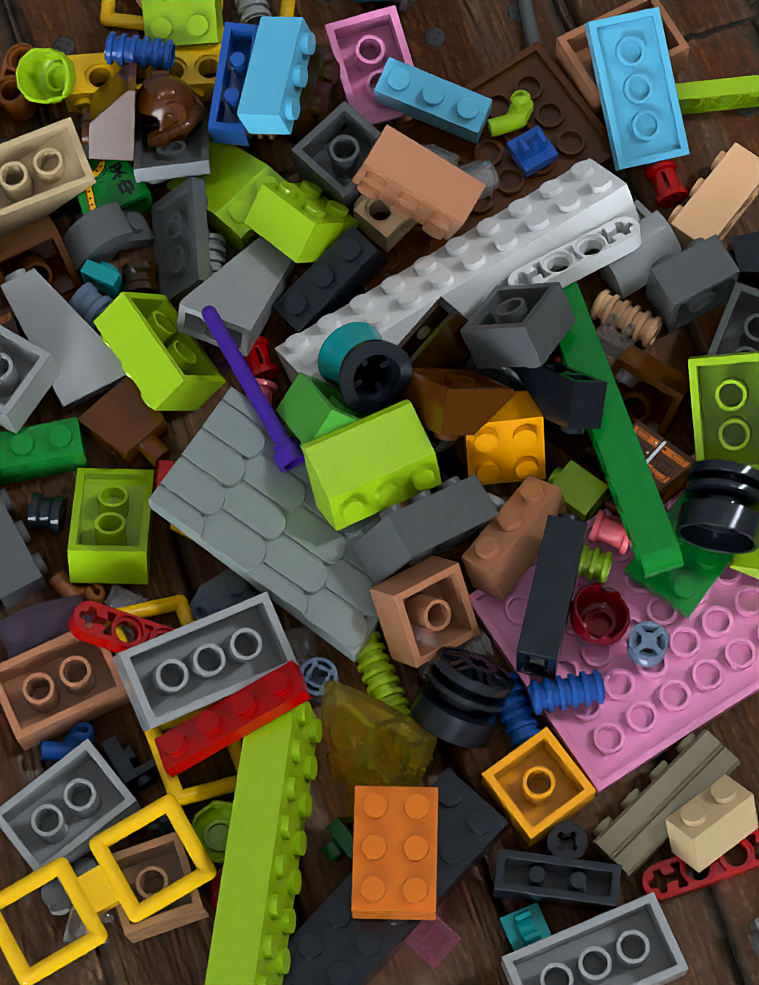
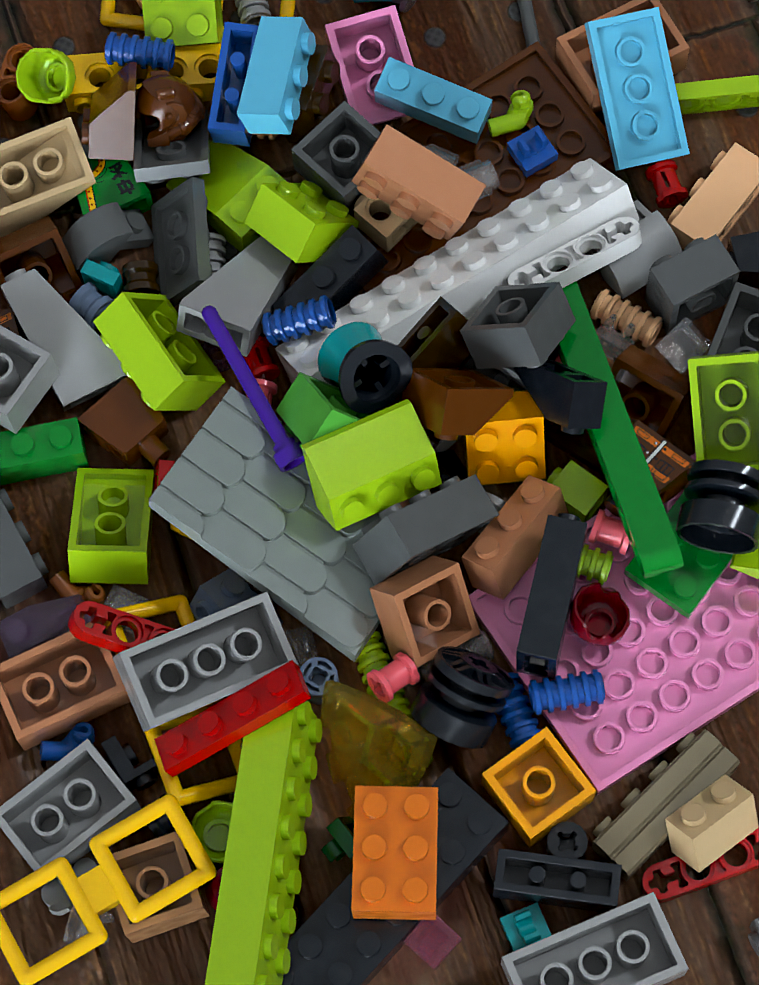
(47, 512): black wheel -> none
(299, 320): none -> blue piece
(393, 677): none -> coral bush
(652, 637): sand blue wheel -> none
(682, 343): none -> clear brick

